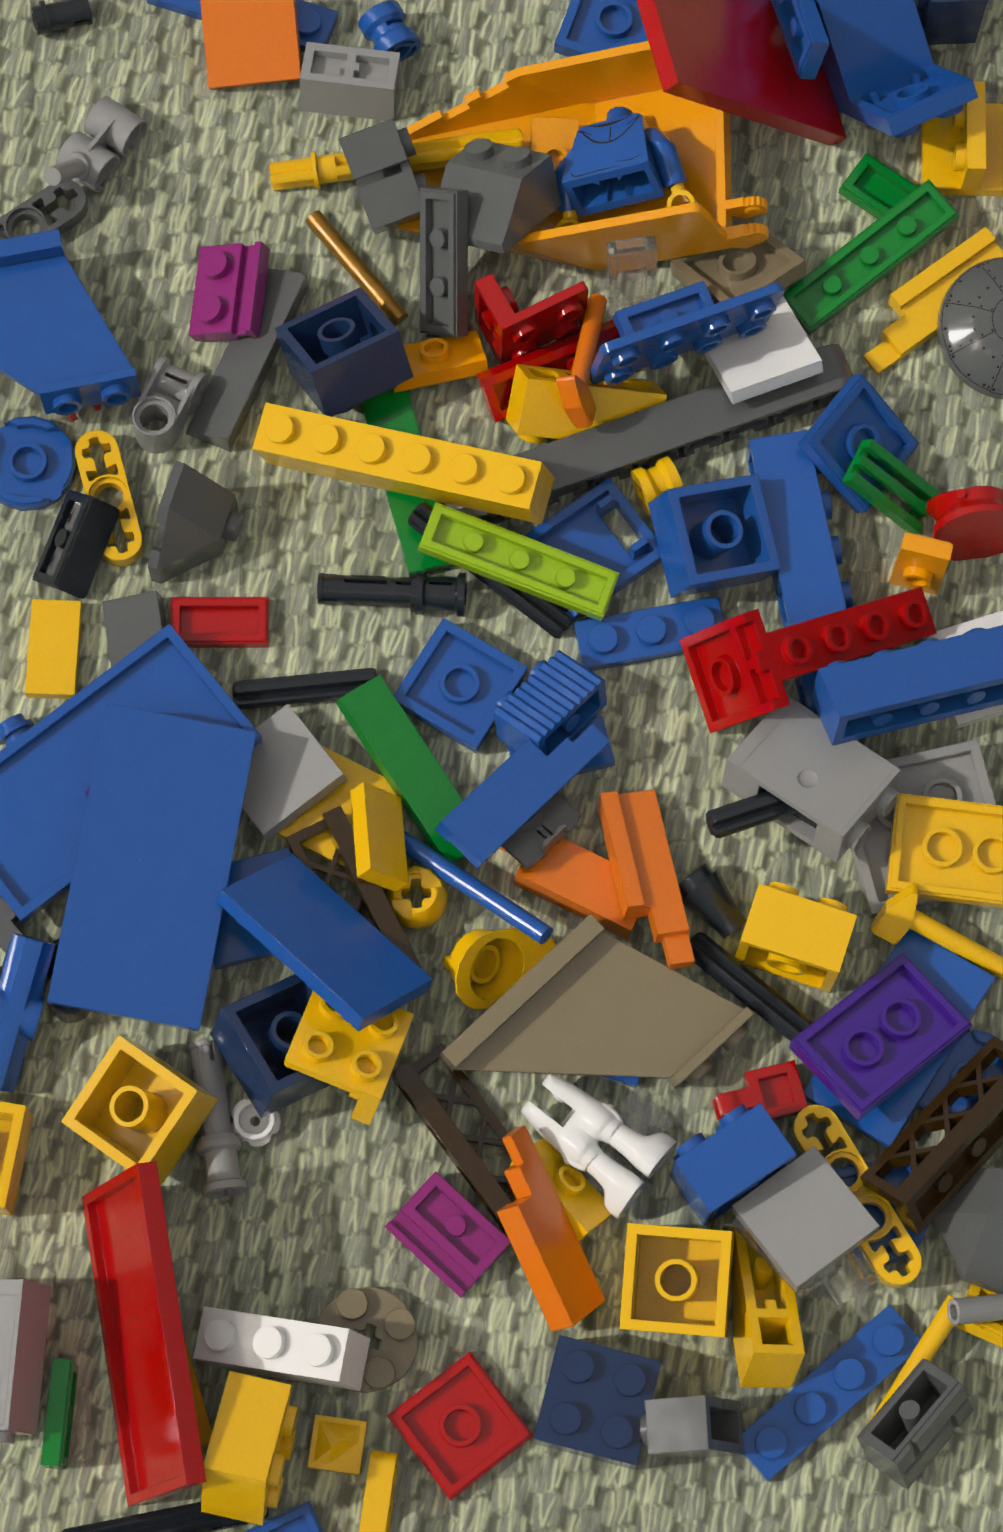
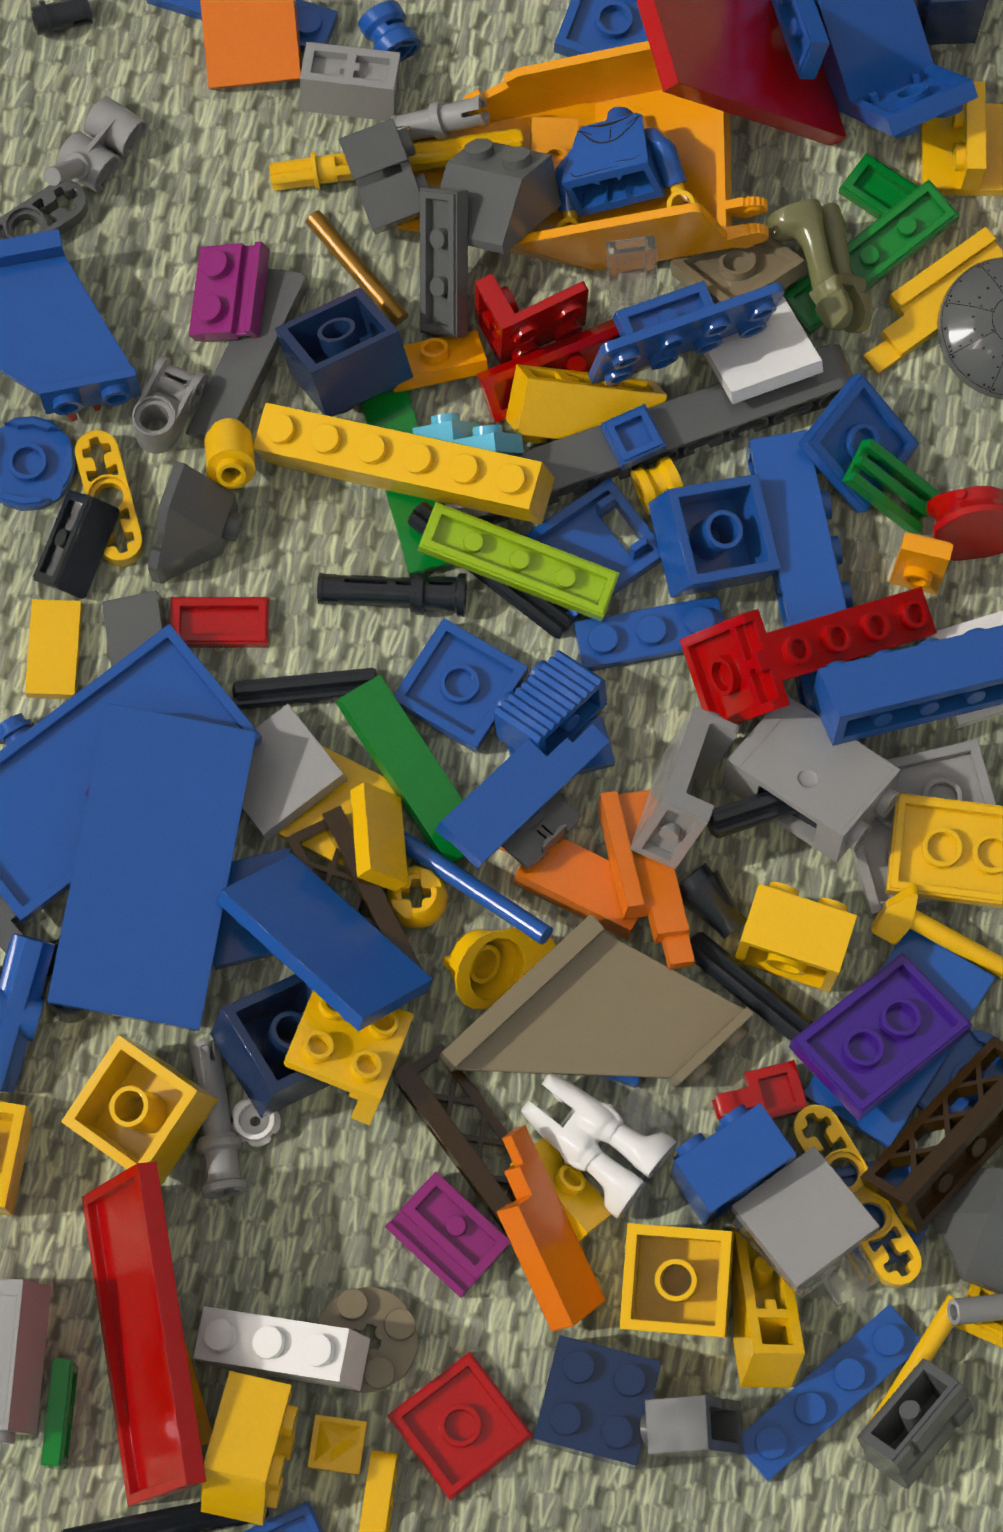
(229, 454): none -> yellow brick
(443, 118): none -> light grey pin
(487, 437): none -> medium azure slope
(574, 388): orange piece -> none
(633, 437): none -> blue tile
(670, 815): none -> light grey panel
(822, 236): none -> olive piece

